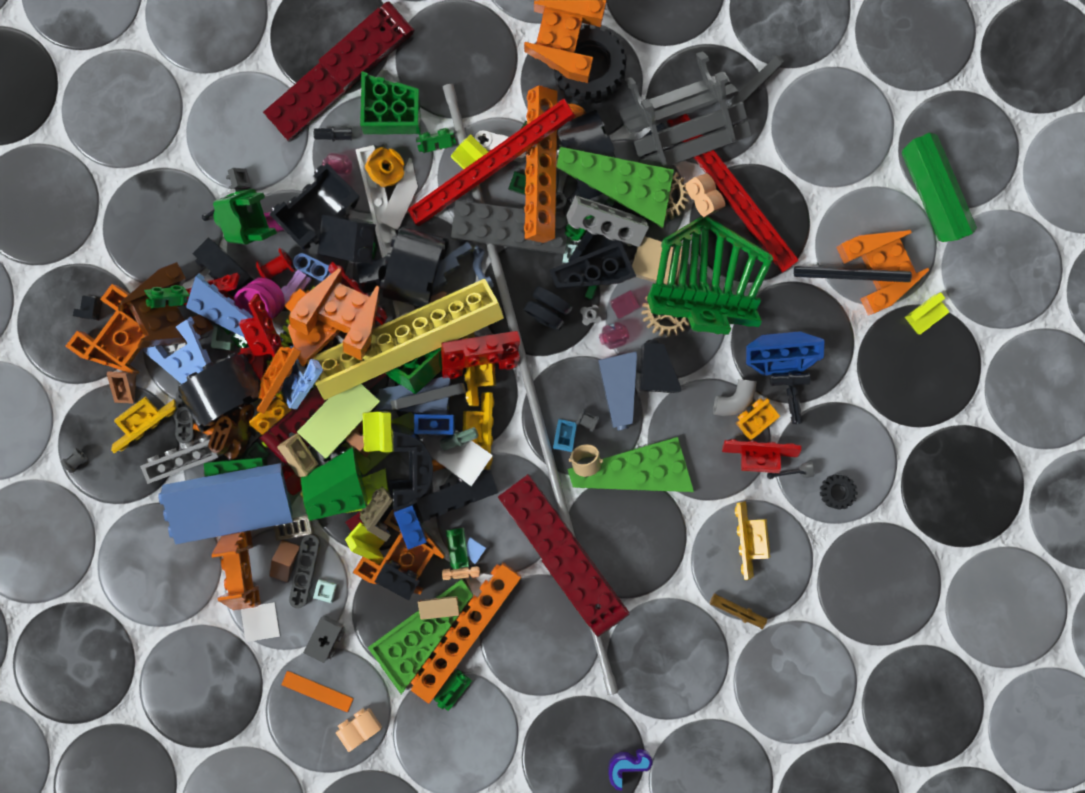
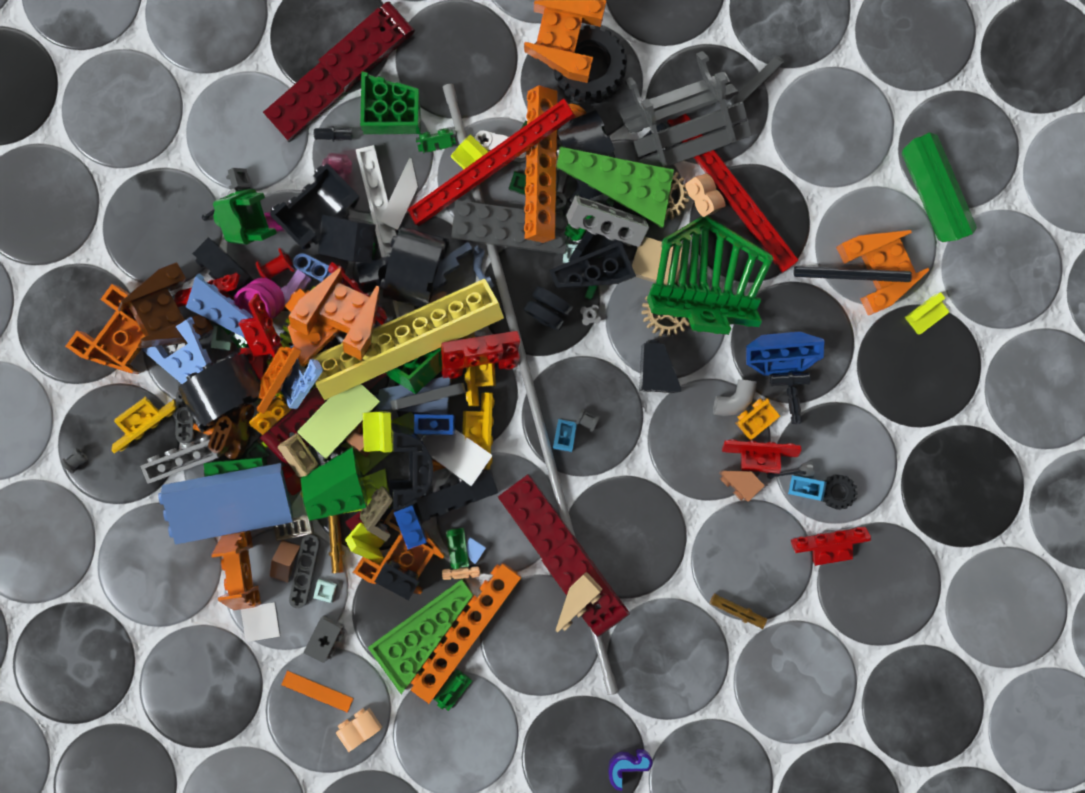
(89, 308): black panel -> none
(122, 386): nougat slope -> none
(175, 295): green hinge -> none
(335, 544): none -> pearl gold pin
(378, 174): light orange plate -> none
(438, 607): tan slope -> none
(459, 439): sand green axle -> none
(578, 596): none -> tan slope
(585, 469): tan piece -> none
(614, 335): clear pink head -> none
(618, 380): sand blue slope -> none
(624, 304): clear pink panel -> none
(645, 468): bright green wing -> none
(743, 482): none -> nougat slope
(753, 539): yellow bracket -> none
(807, 488): none -> dark azure slope
(831, 546): none -> red bracket

